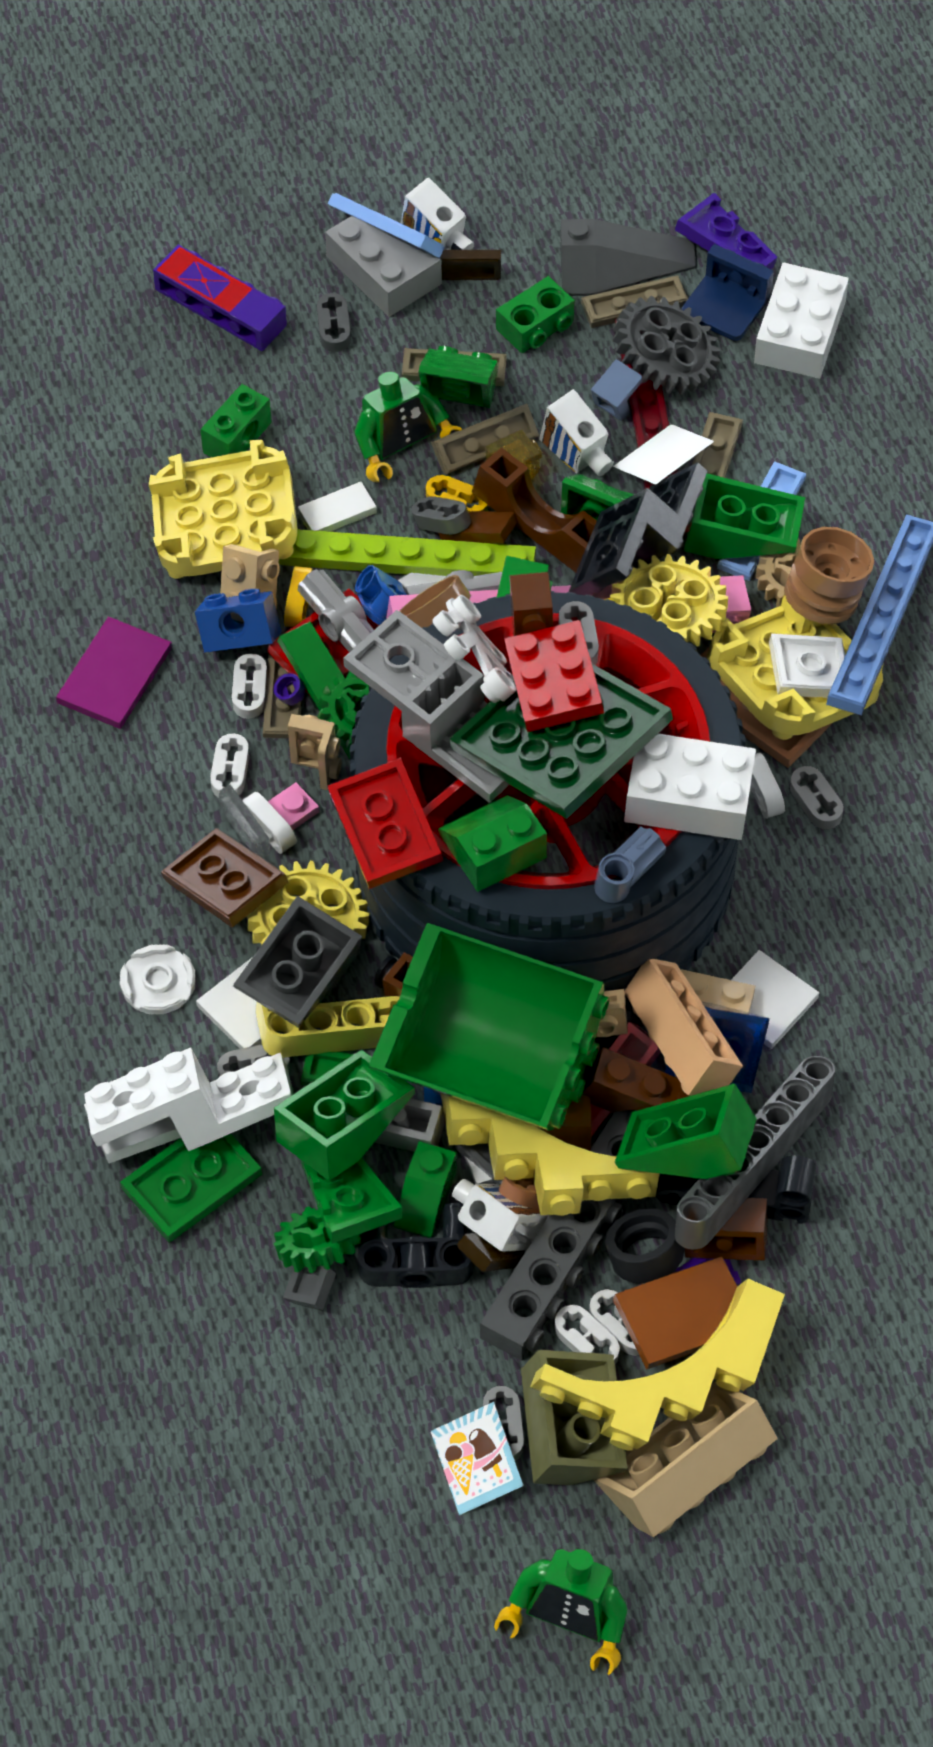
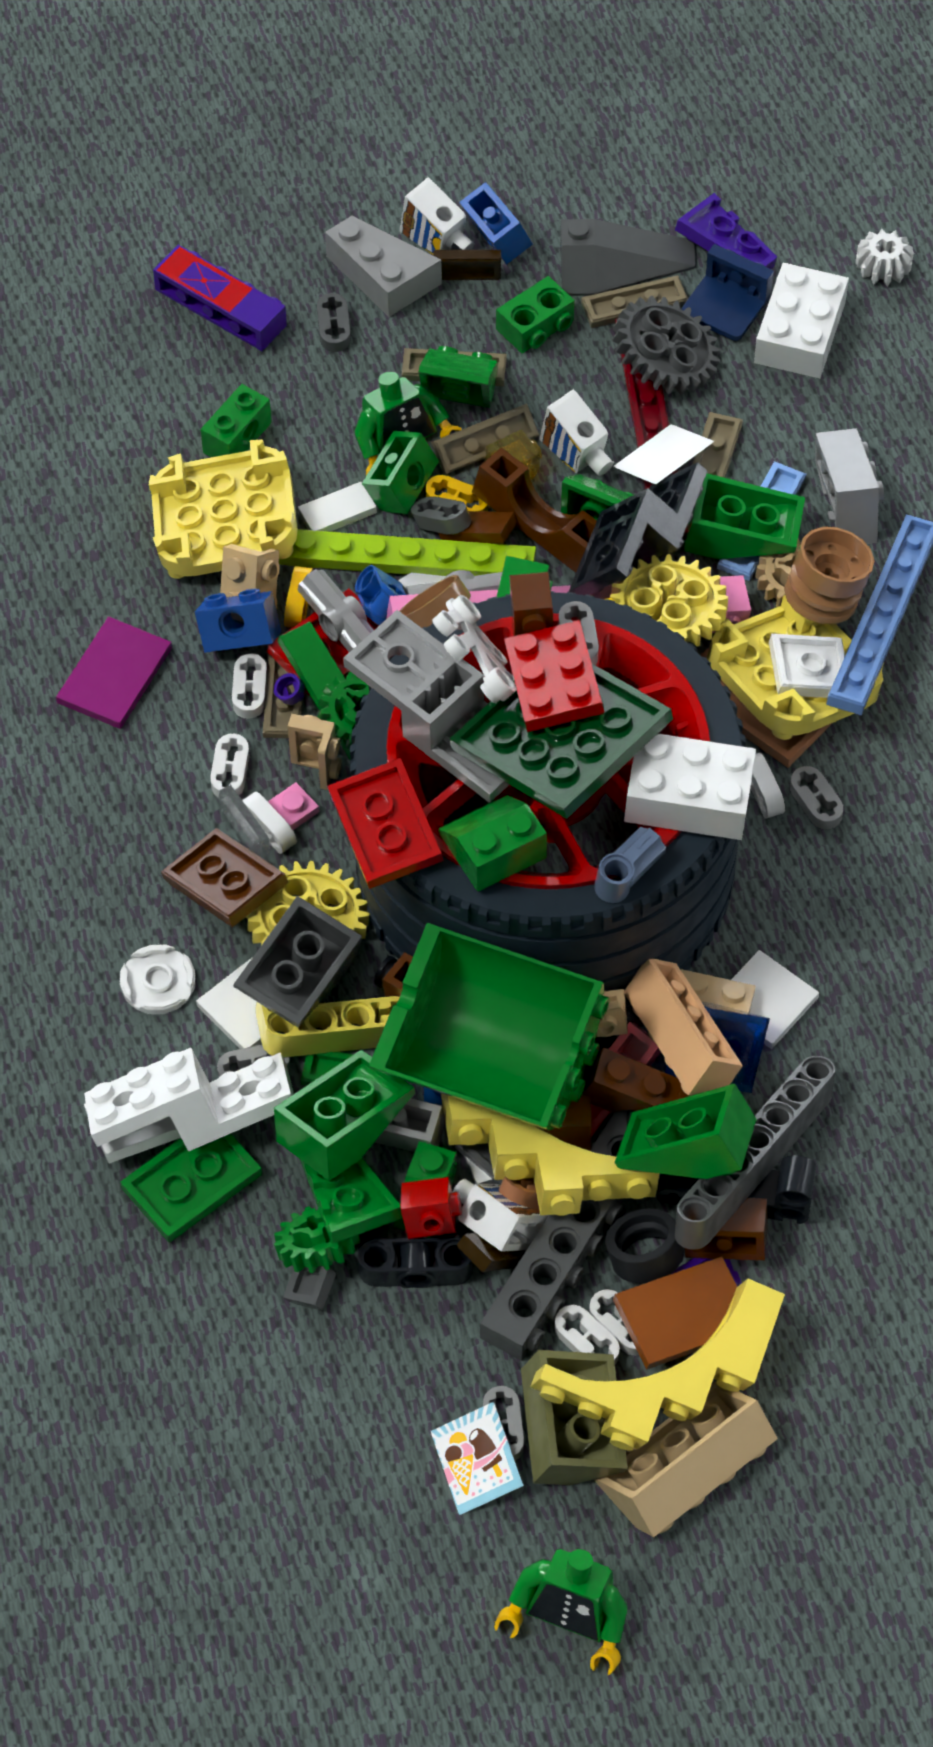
(386, 224): light blue tile -> none
(400, 472): none -> green brick
(429, 1207): none -> red brick
(496, 222): none -> blue brick
(615, 388): sand blue panel -> none
(849, 482): none -> light grey wedge
(884, 257): none -> white gear

